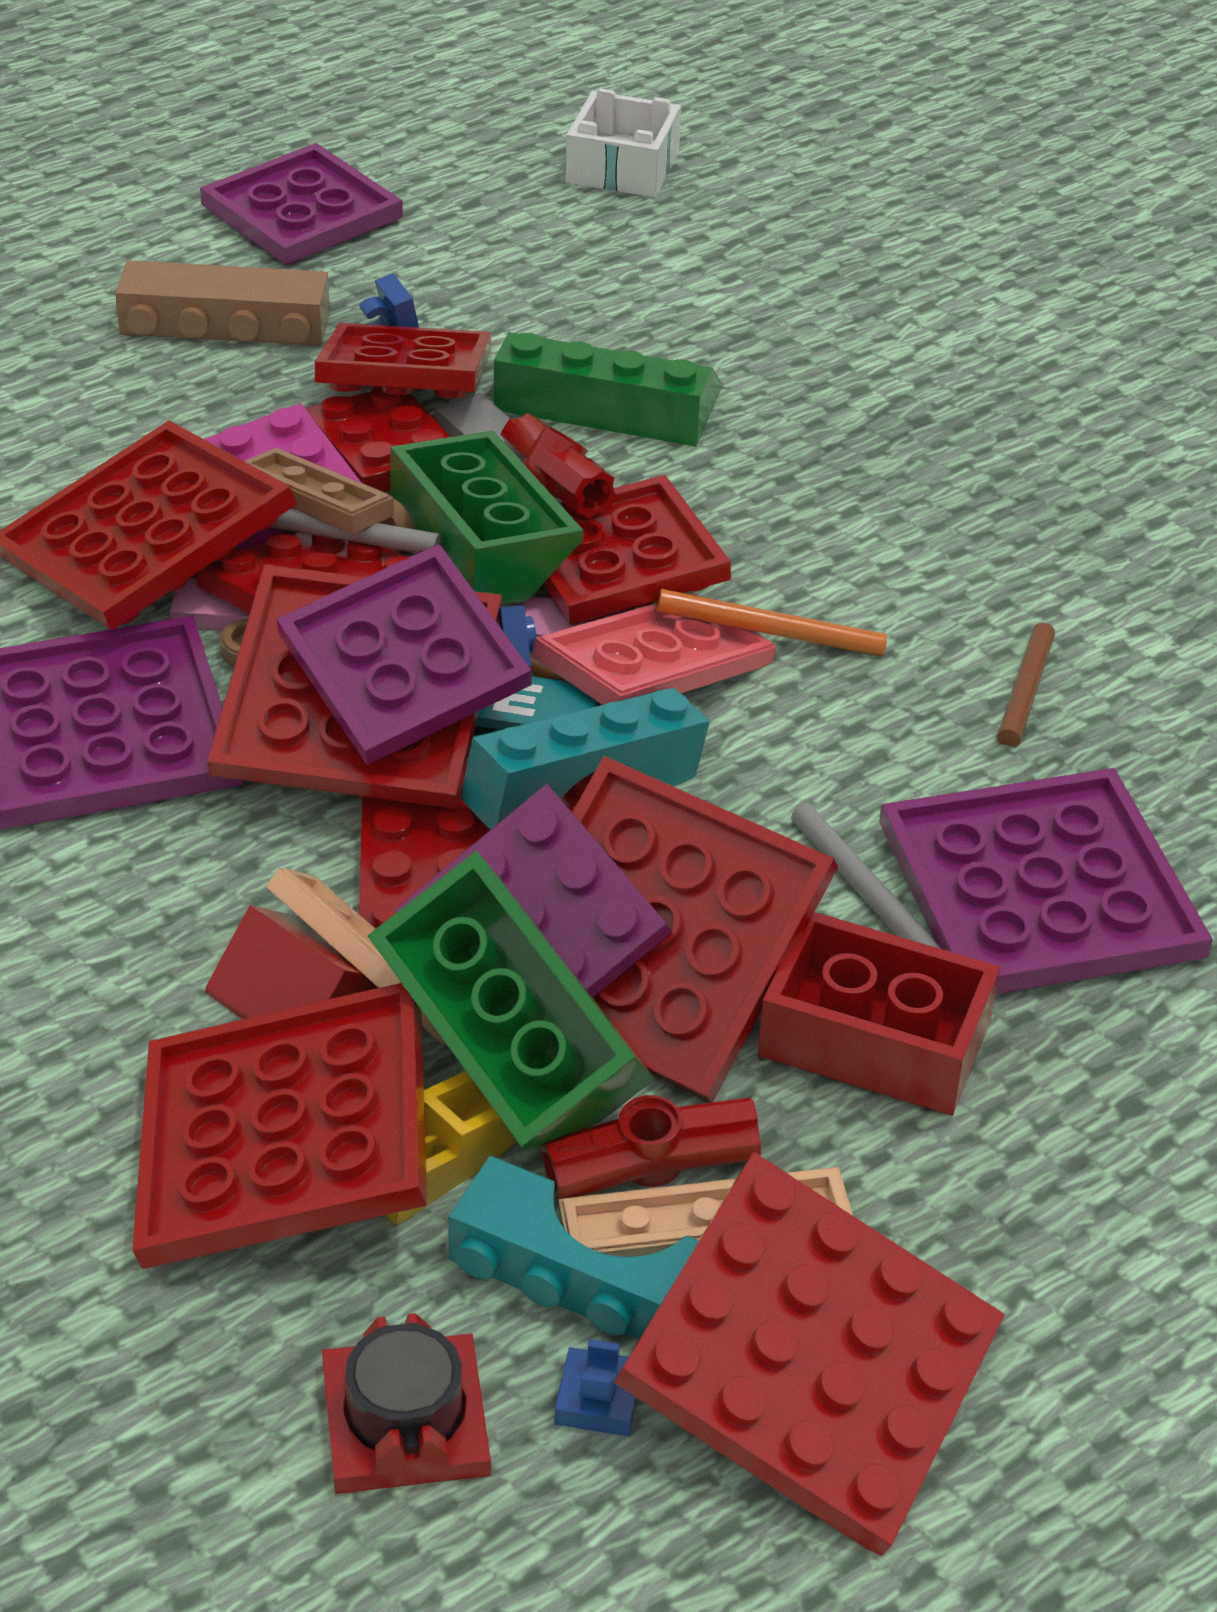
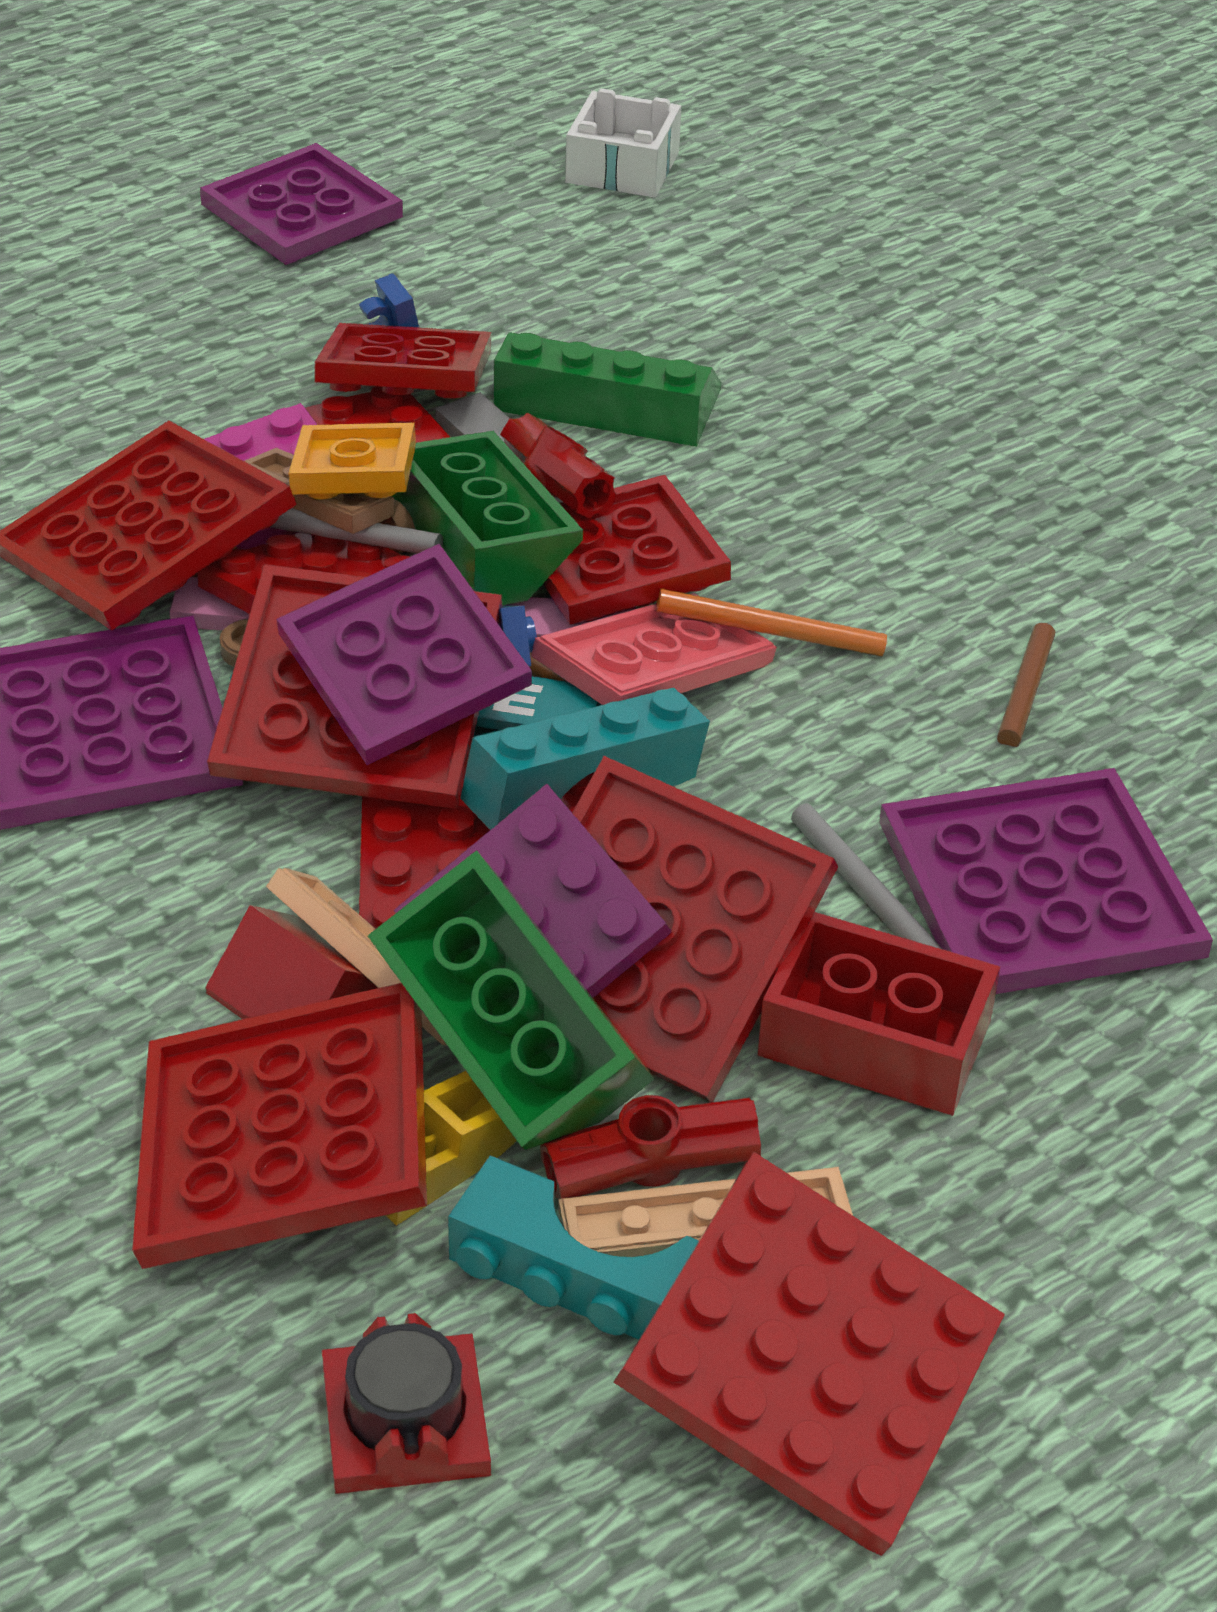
(223, 302): medium nougat brick -> none
(352, 459): none -> light orange plate
(588, 1394): blue tile -> none

